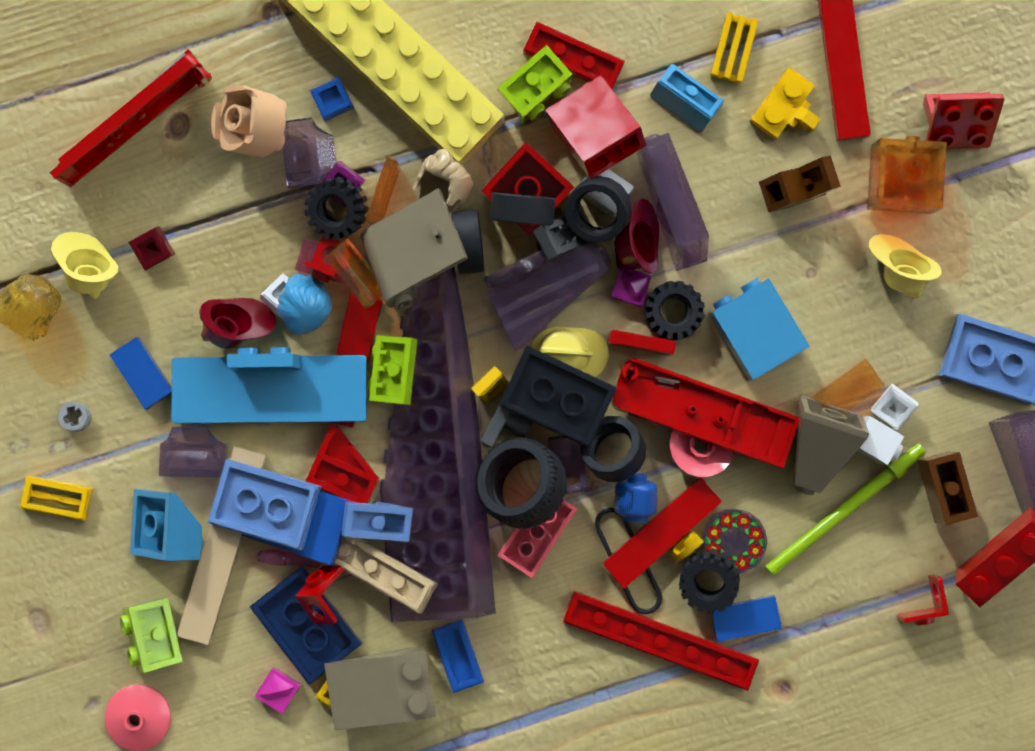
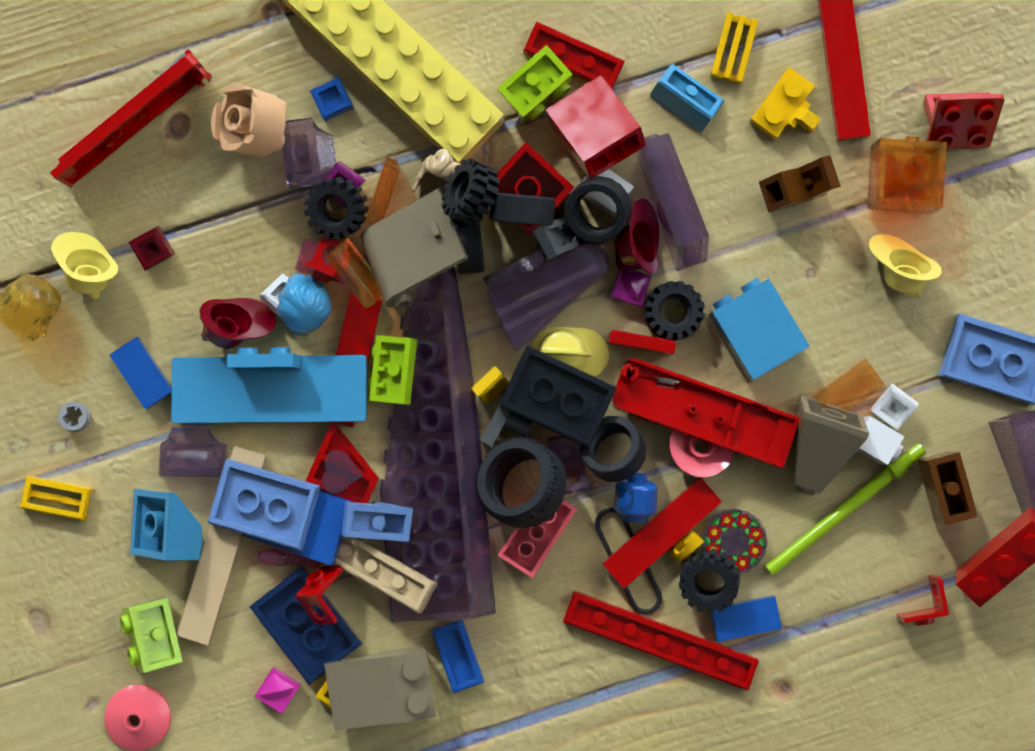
(340, 472): none -> clear purple tile
(470, 191): none -> black tyre

